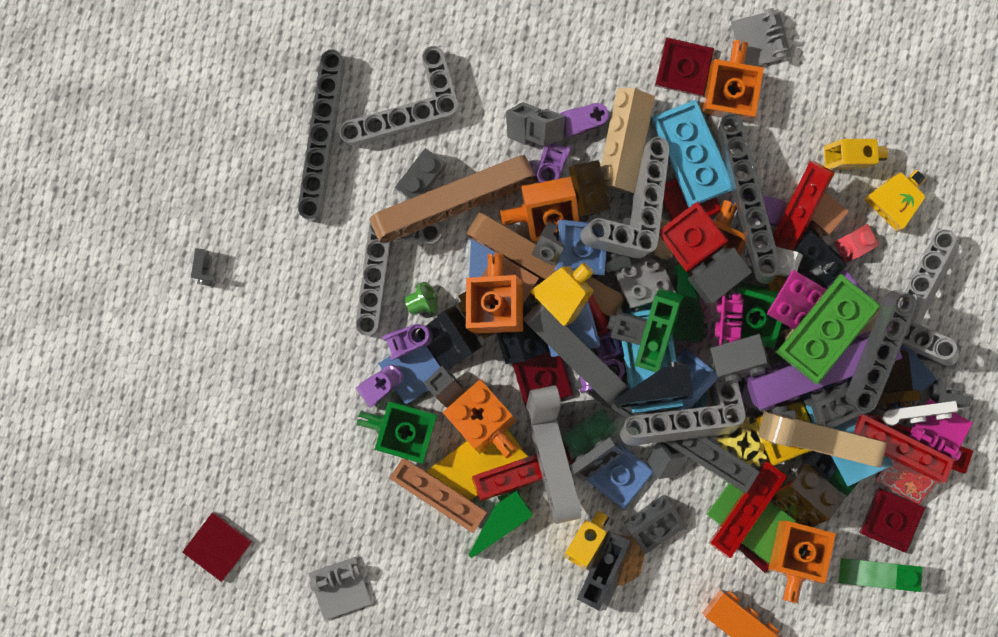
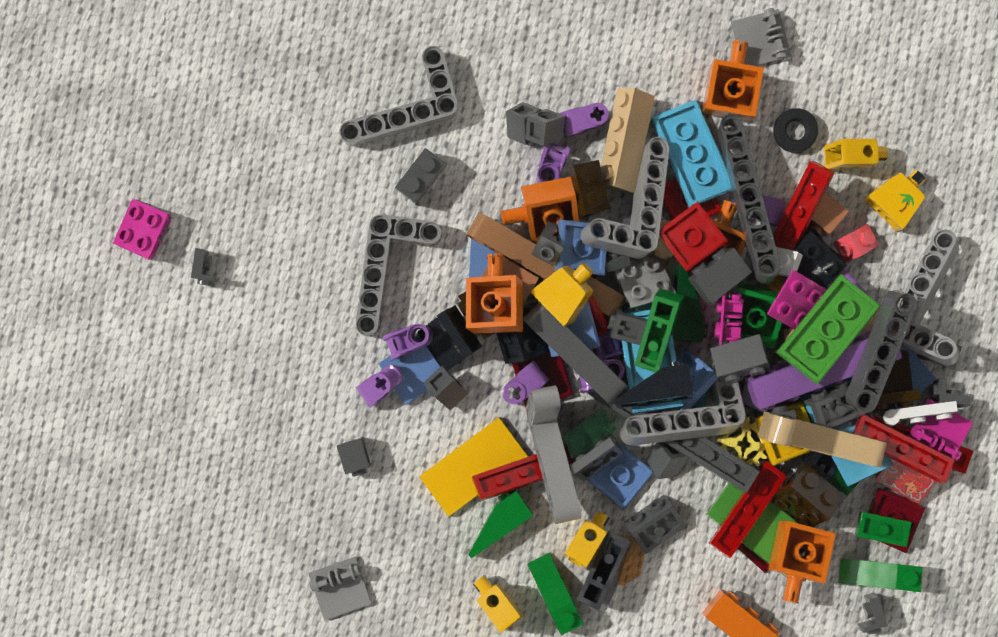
(142, 229): none -> dark pink hinge
(217, 546): dark red tile -> none
(317, 124): dark grey beam -> none
(354, 457): none -> dark grey brick
(391, 439): green brick -> none
(422, 300): bright green piece -> none
(438, 495): nougat plate -> none
(452, 199): medium nougat beam -> none
(488, 430): orange brick -> none
(506, 611): none -> yellow torso
(527, 379): none -> medium lavender piece
(555, 594): none -> green slope
(684, 67): dark red tile -> none
(806, 119): none -> black tyre
(872, 610): none -> dark grey bracket
(883, 528): none -> green plate

